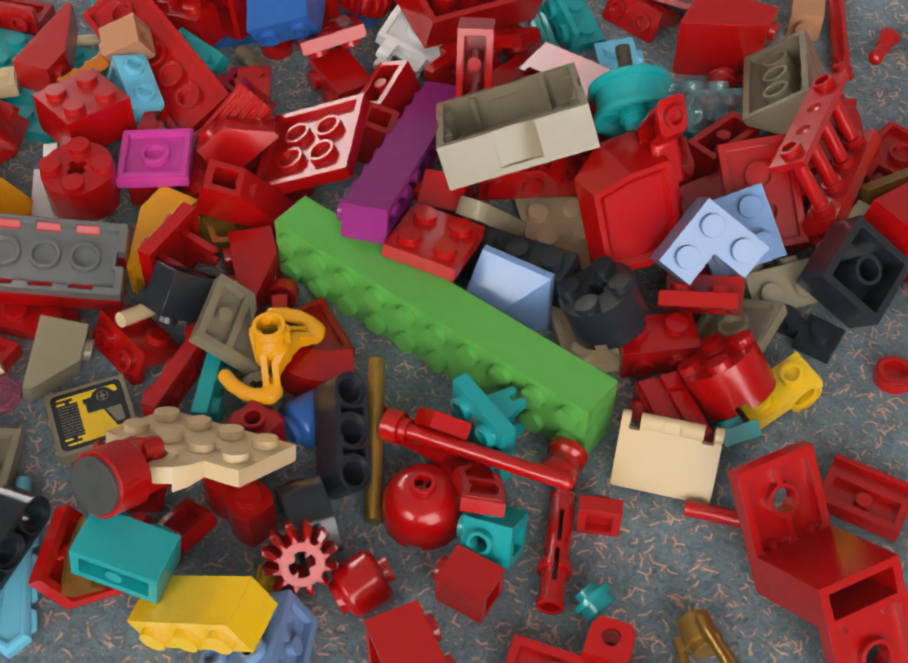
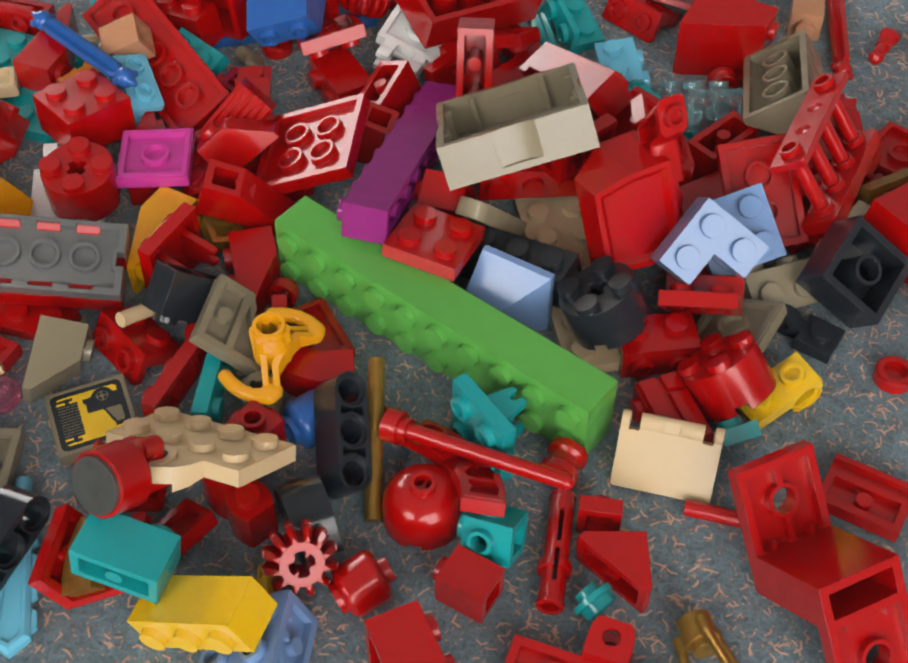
(84, 49): none -> blue wheel
(442, 423): red tile -> none
(621, 561): none -> red slope
(626, 93): teal wheel -> none

